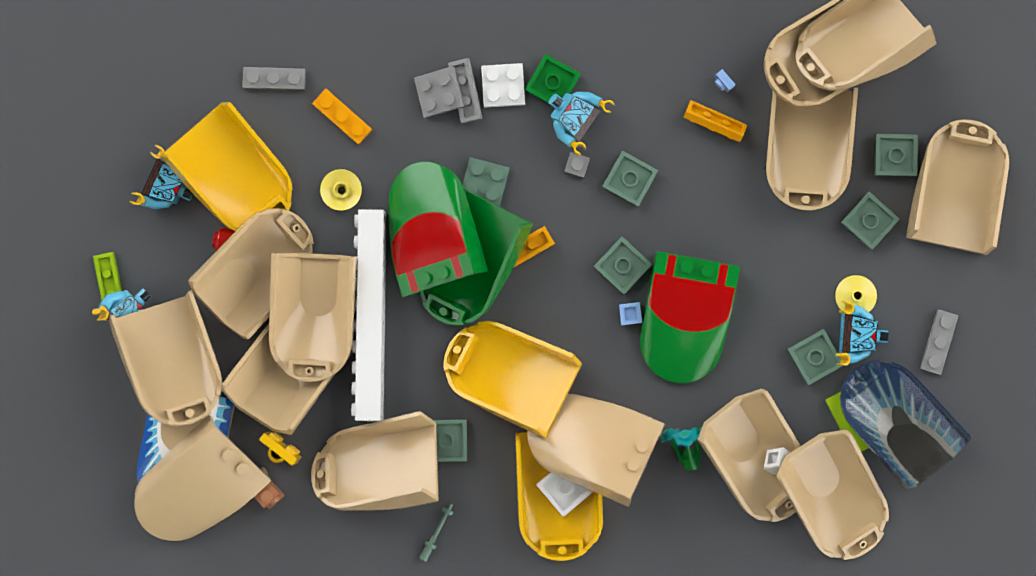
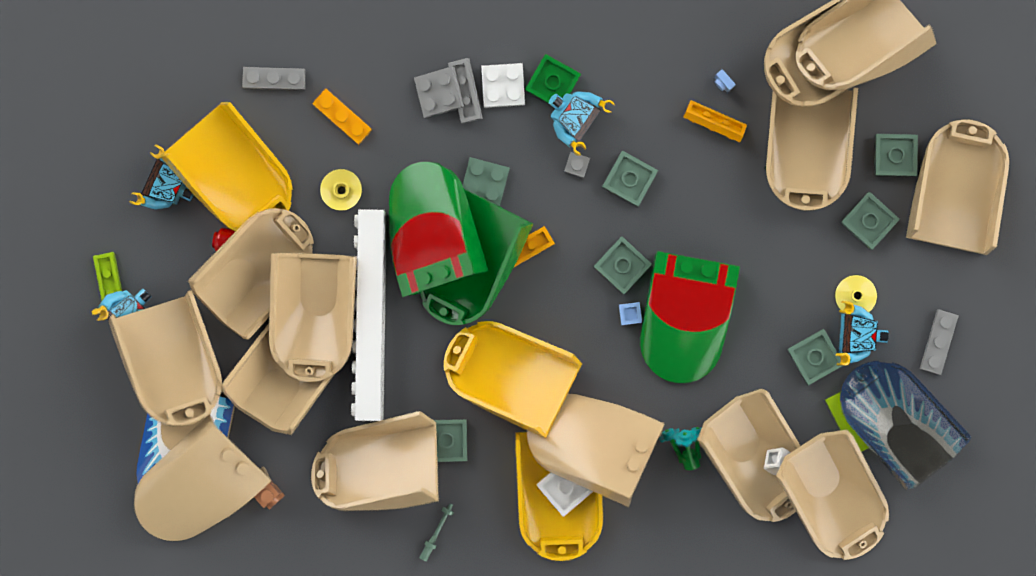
(287, 452): yellow plate -> none

